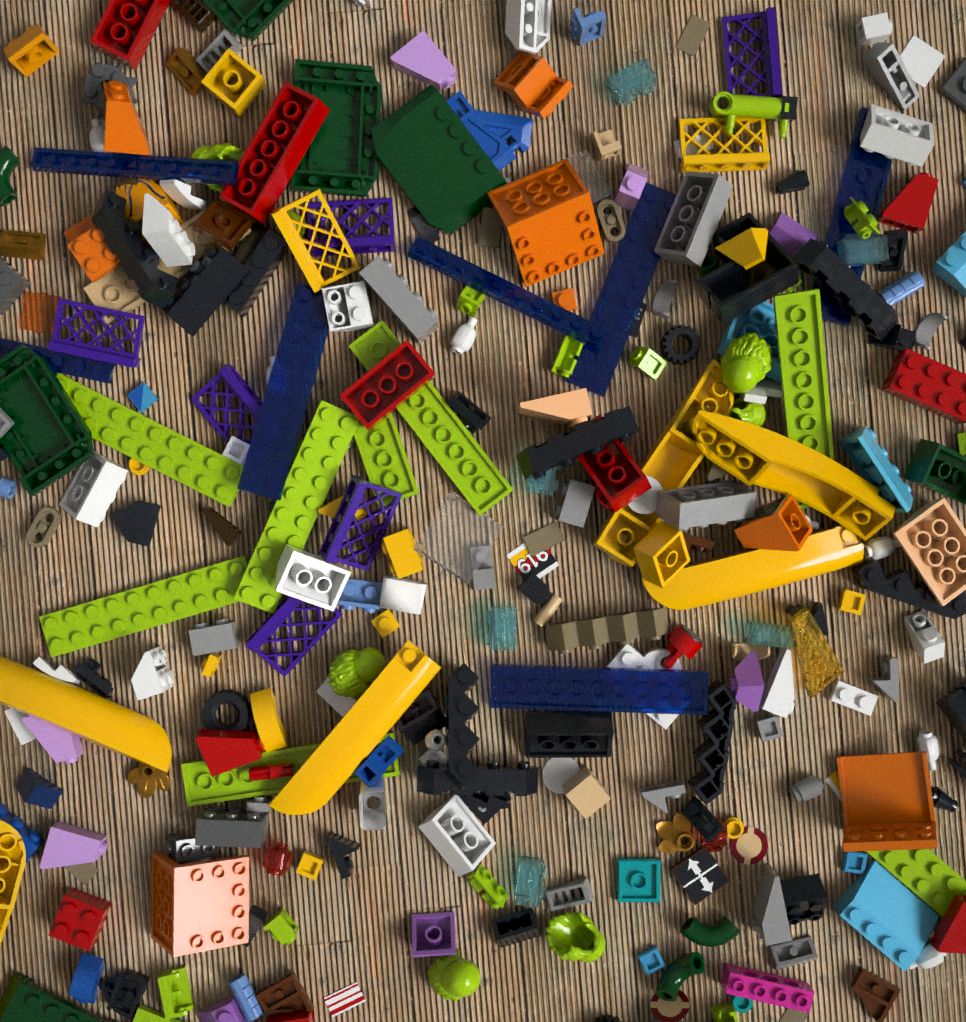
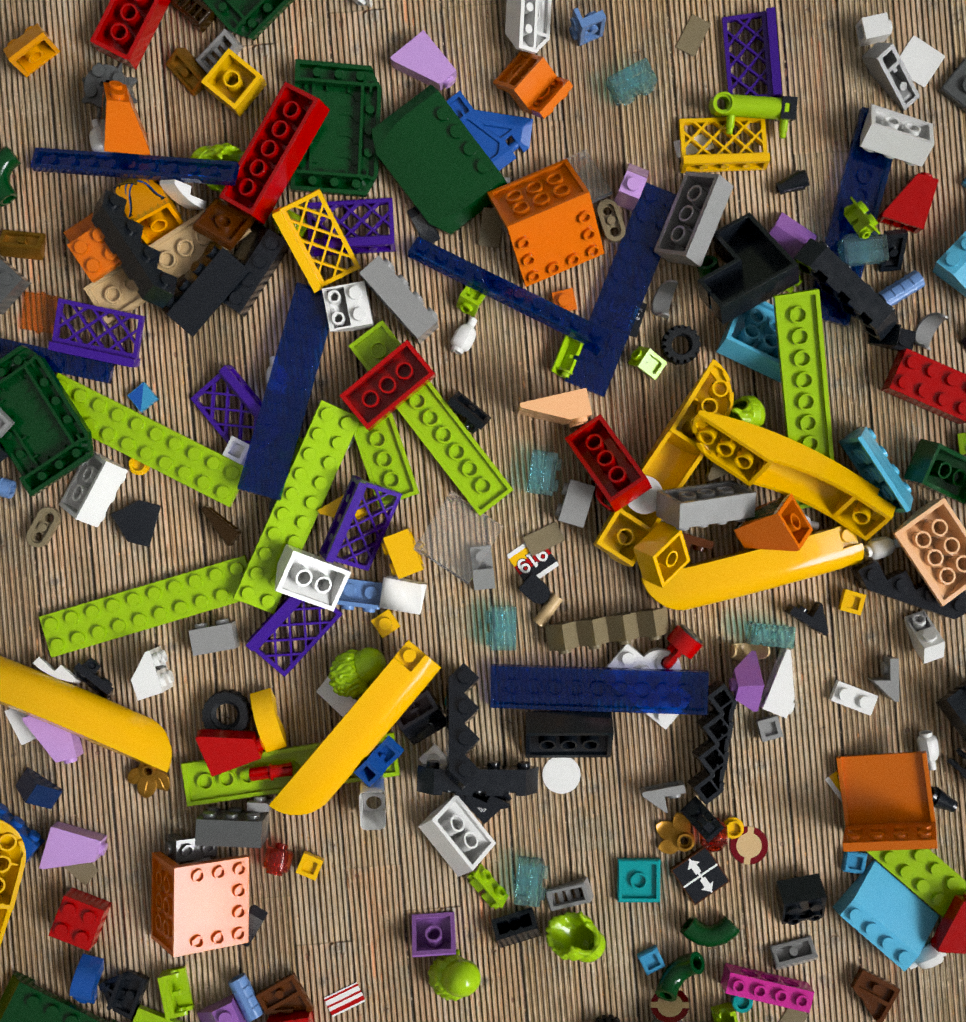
(165, 234): white slope -> none
(210, 664): yellow plate -> none
(282, 927): lime brick -> none
(340, 847): black slope -> none
(435, 740): white plant -> none
(584, 439): black brick -> none
(585, 792): tan head -> none
(605, 144): tan panel -> none
(746, 362): lime hair -> none
(747, 247): yellow slope -> none
(762, 390): white tile -> none
(769, 910): light grey slope -> none
(807, 788): light grey brick -> none
(814, 654): clear yellow wing -> none

